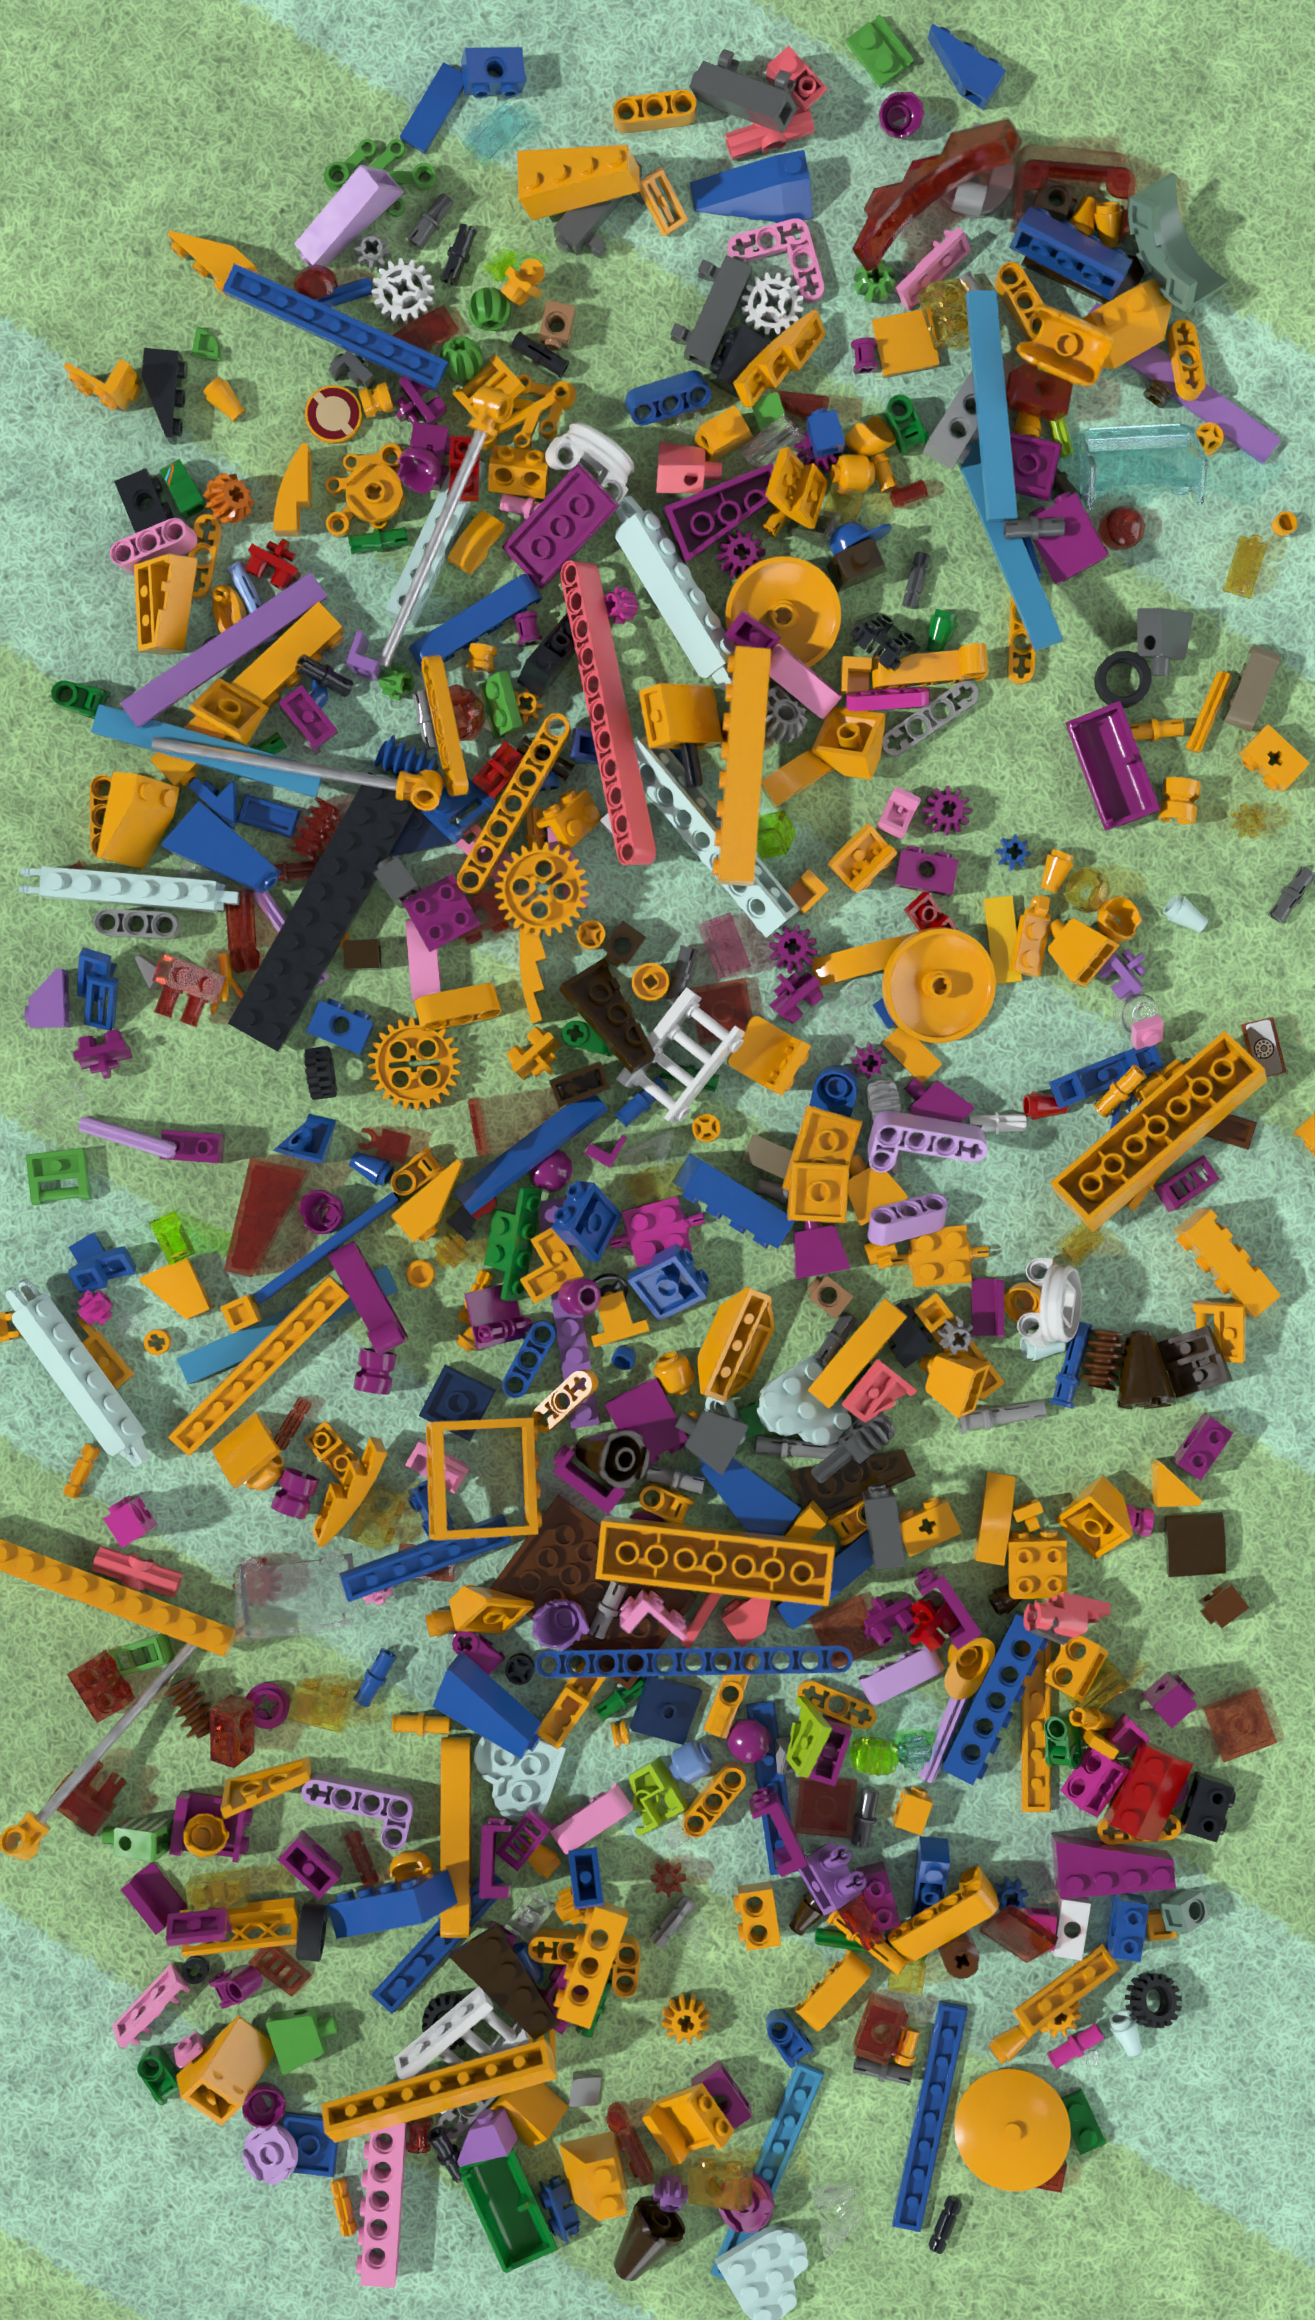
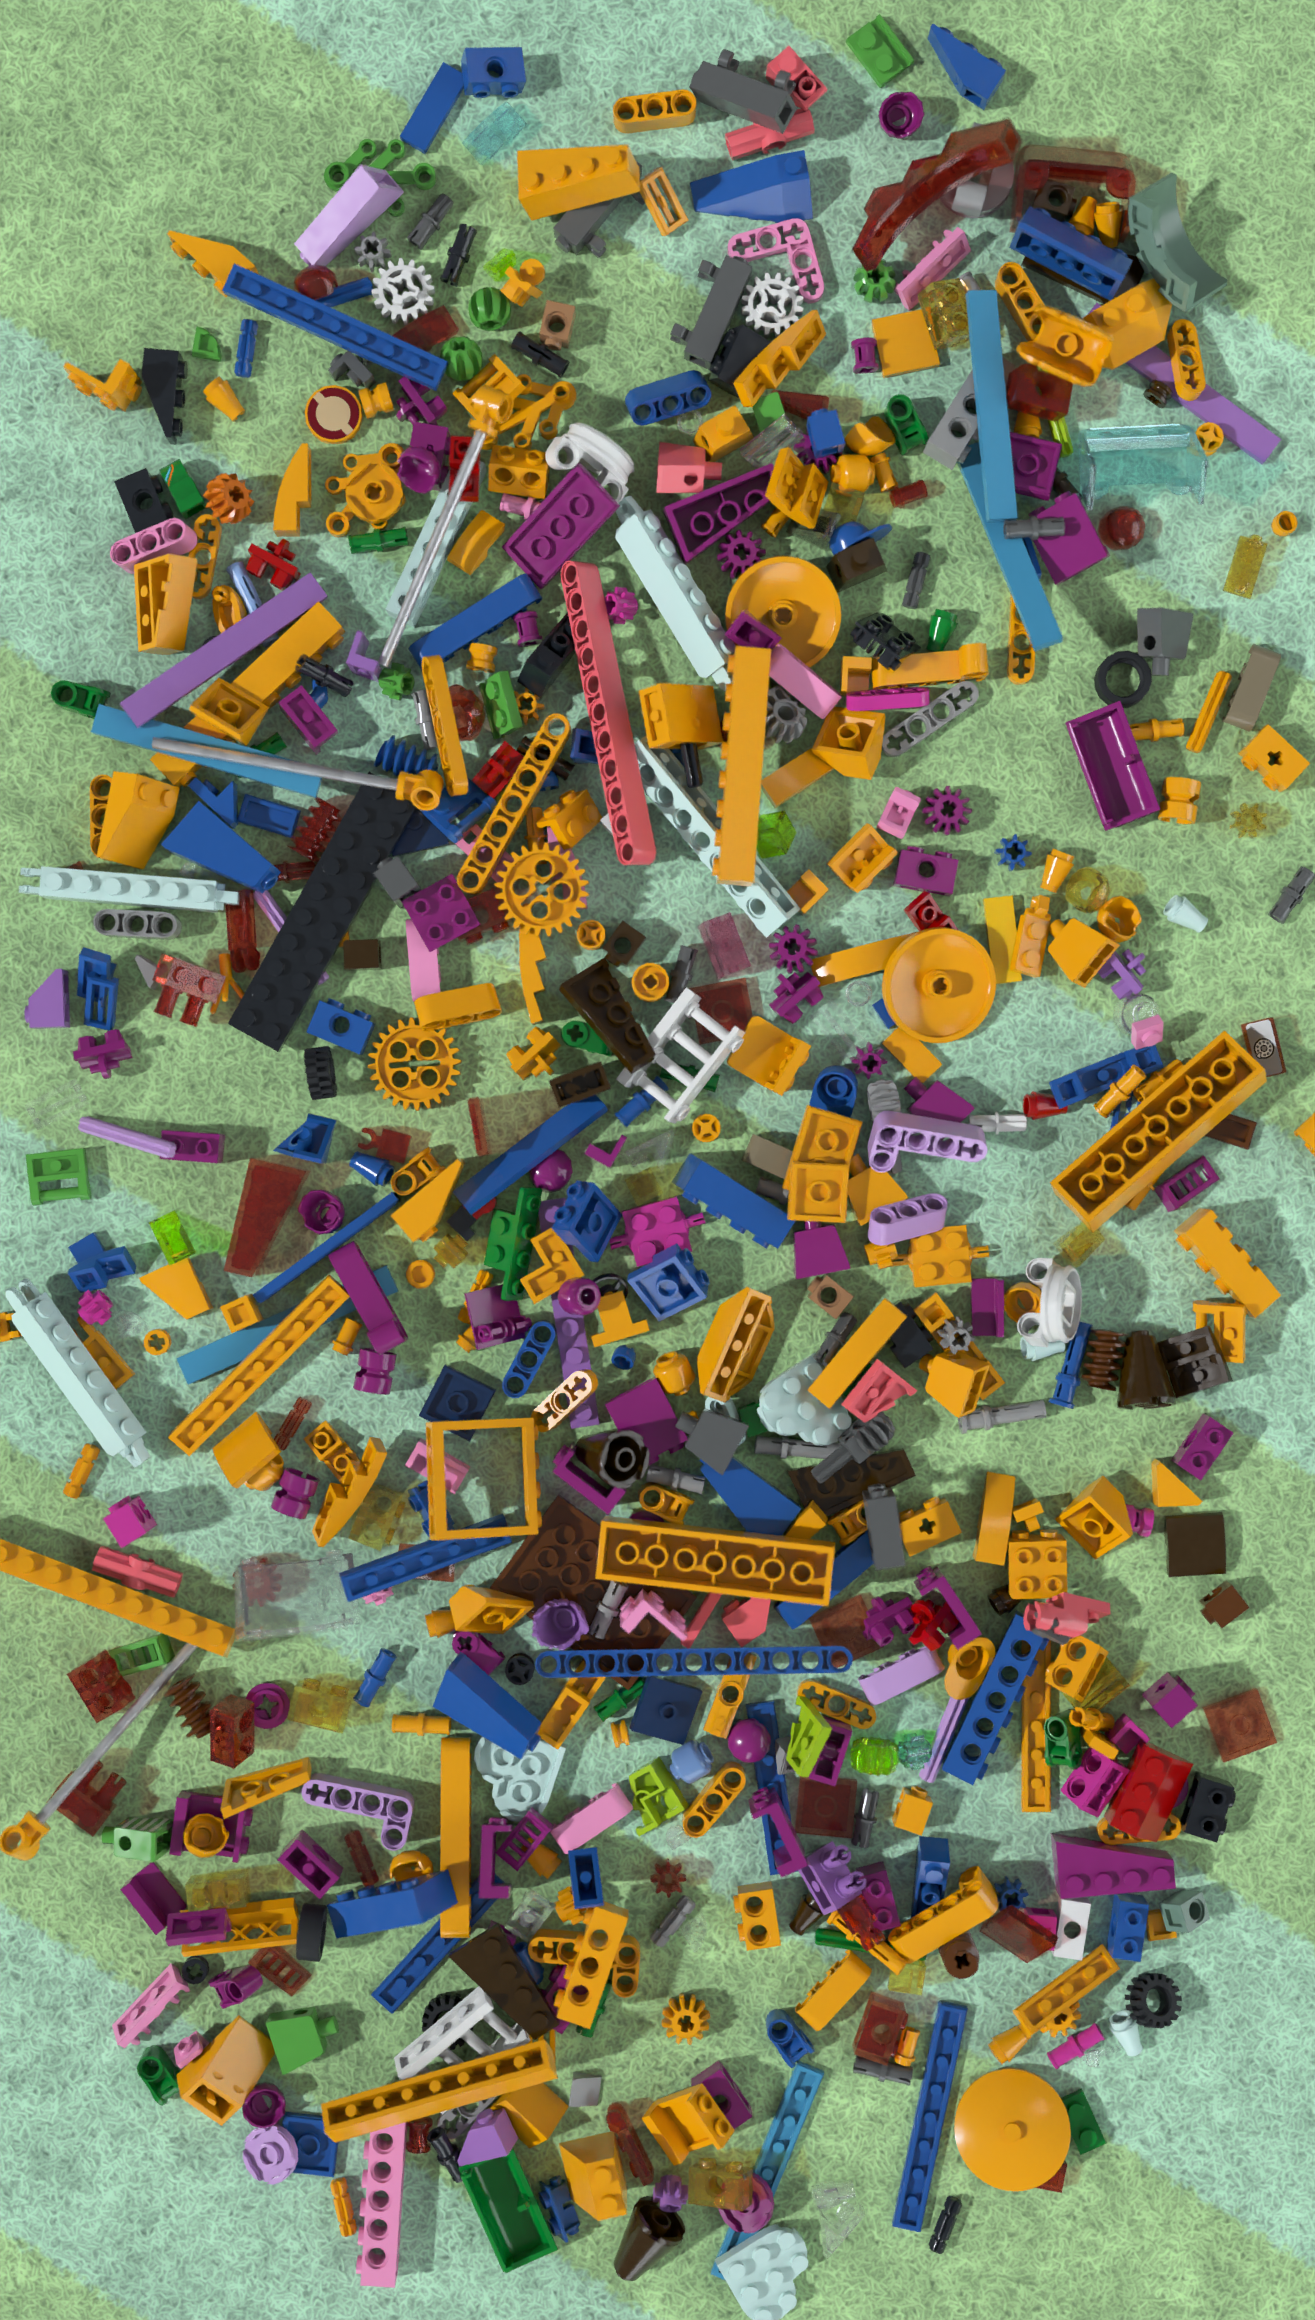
(246, 348): none -> blue axle
(346, 1336): none -> light orange pin

